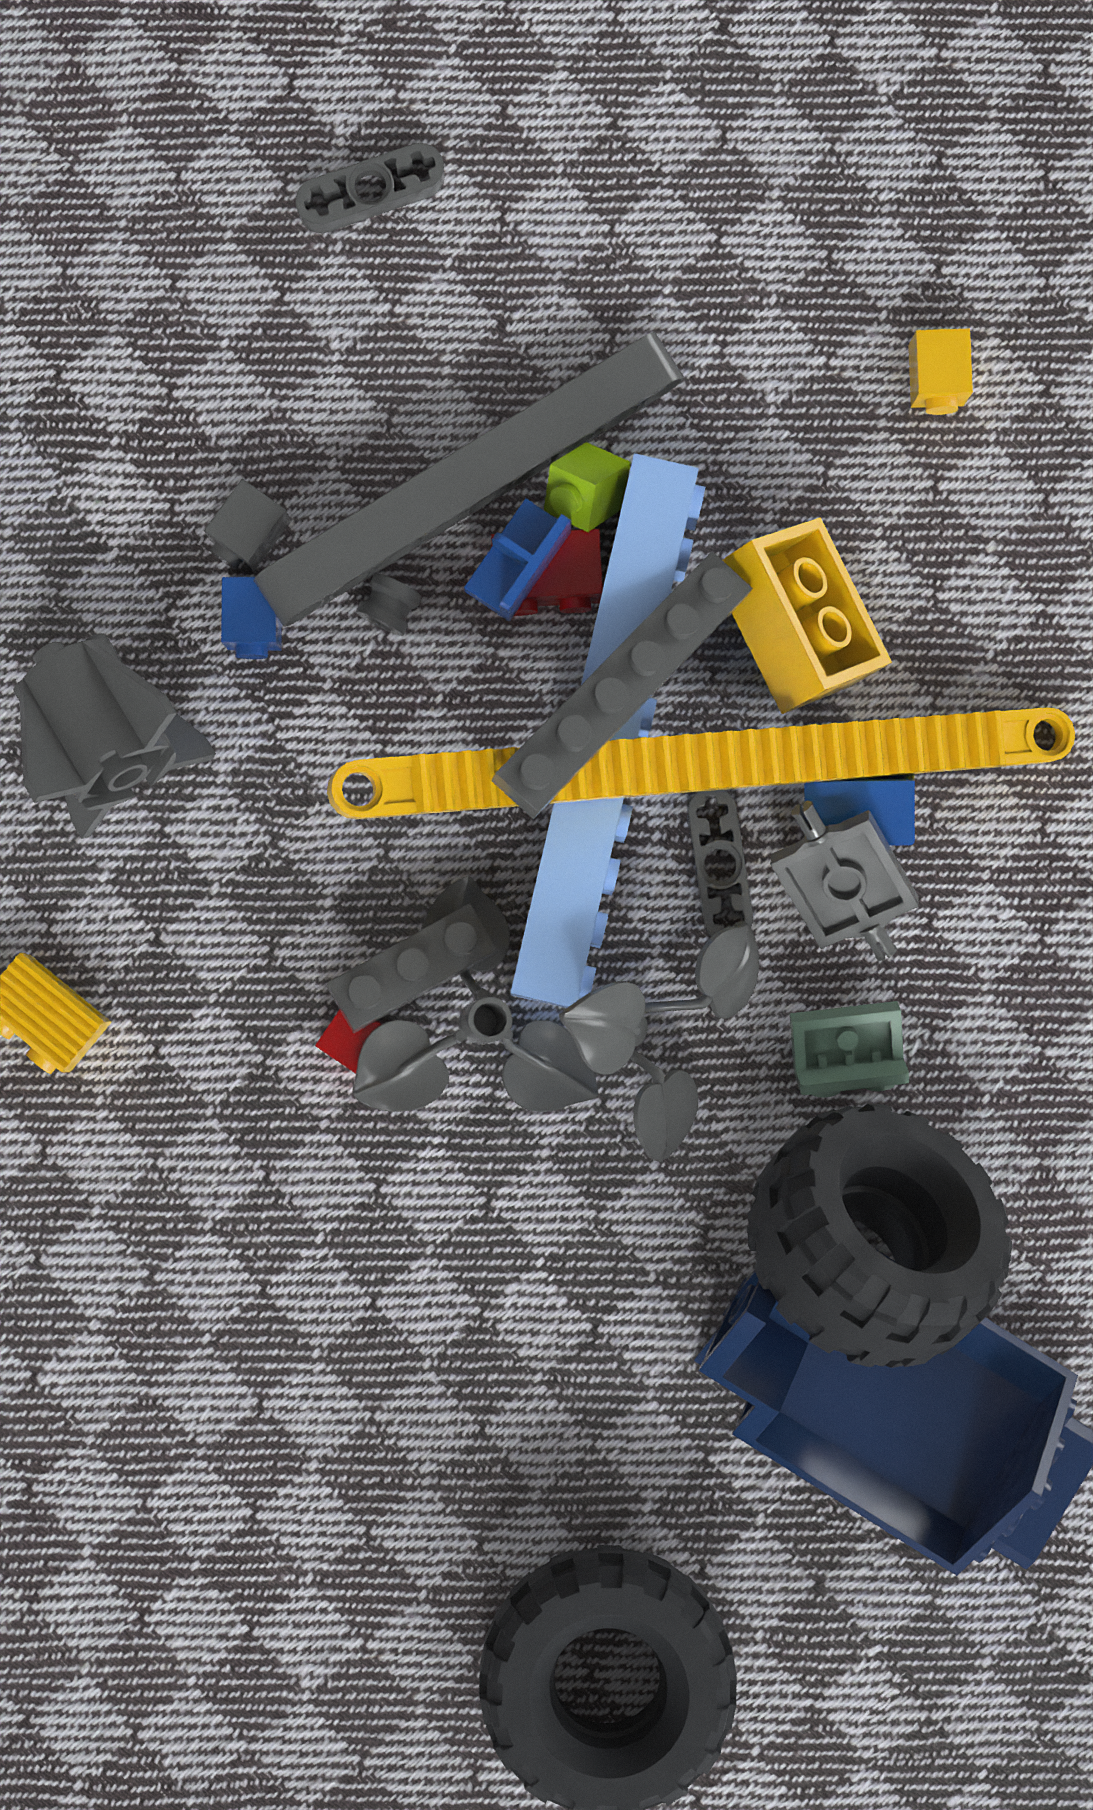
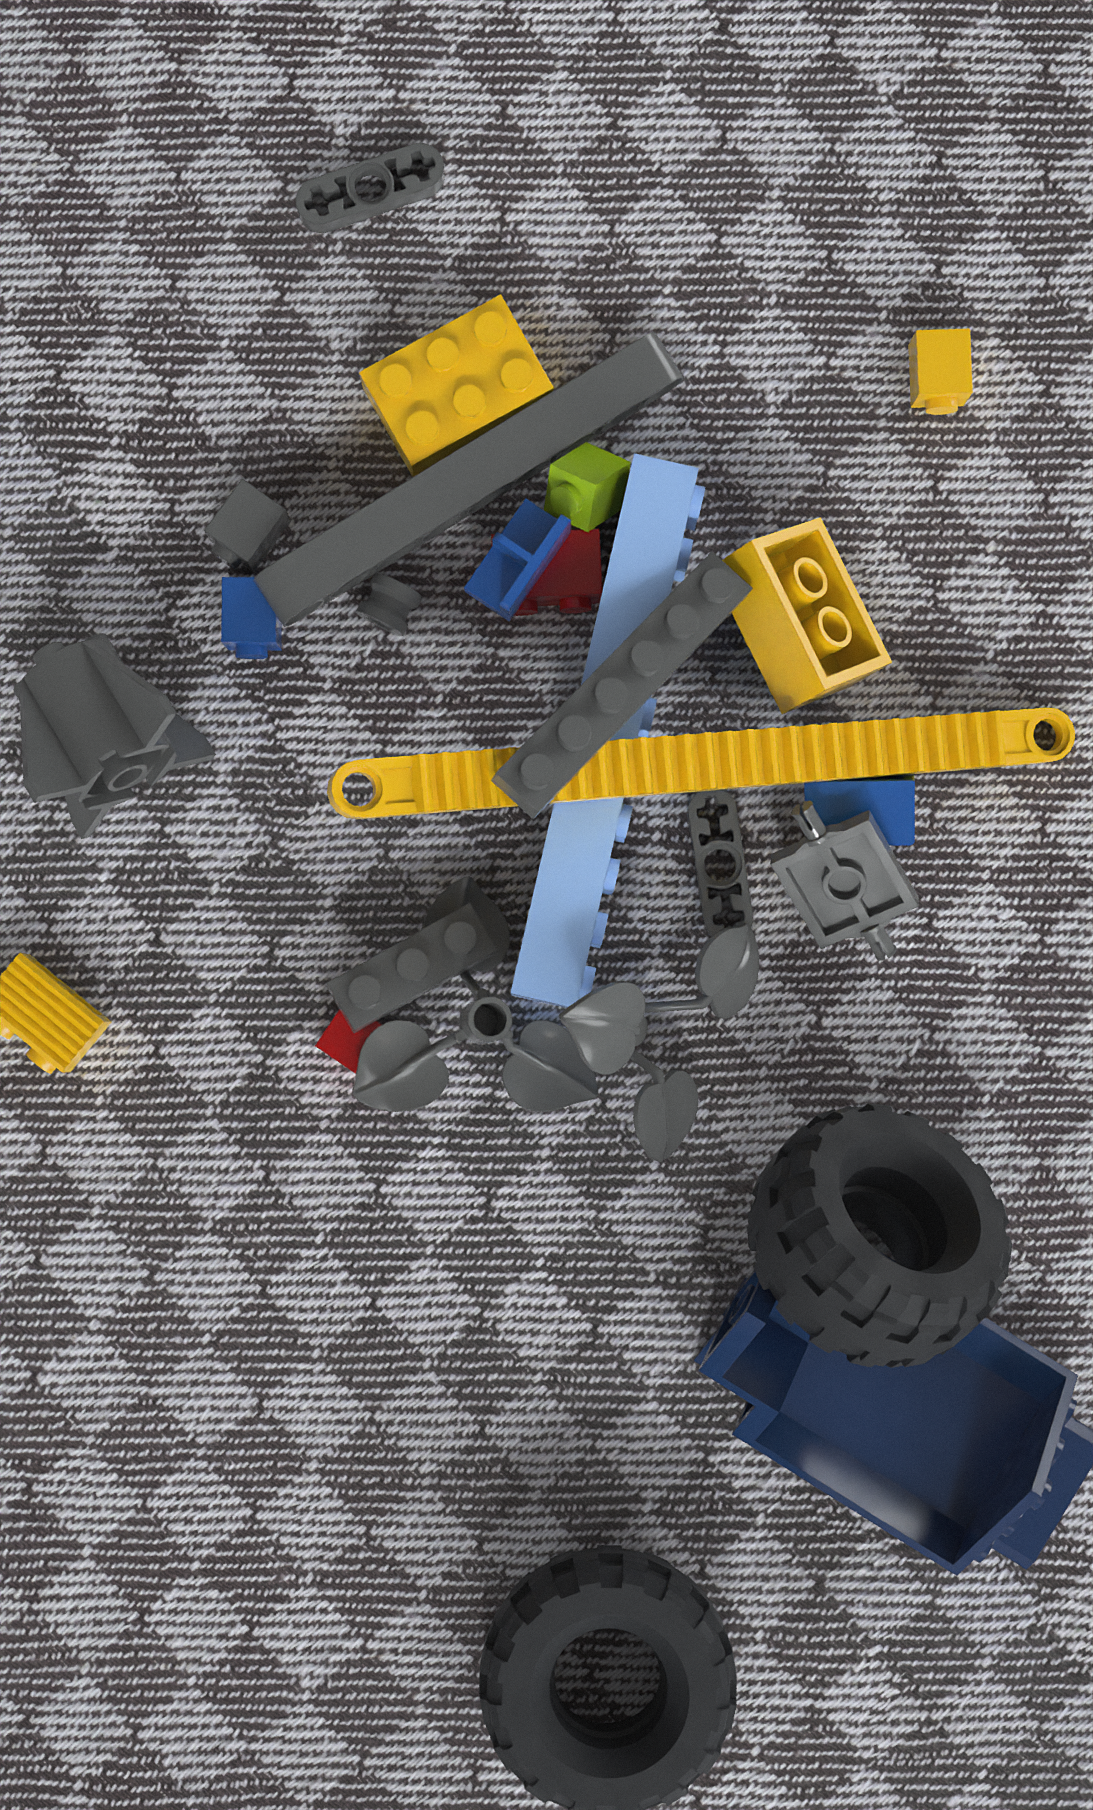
(455, 384): none -> yellow brick
(848, 1049): sand green bracket -> none

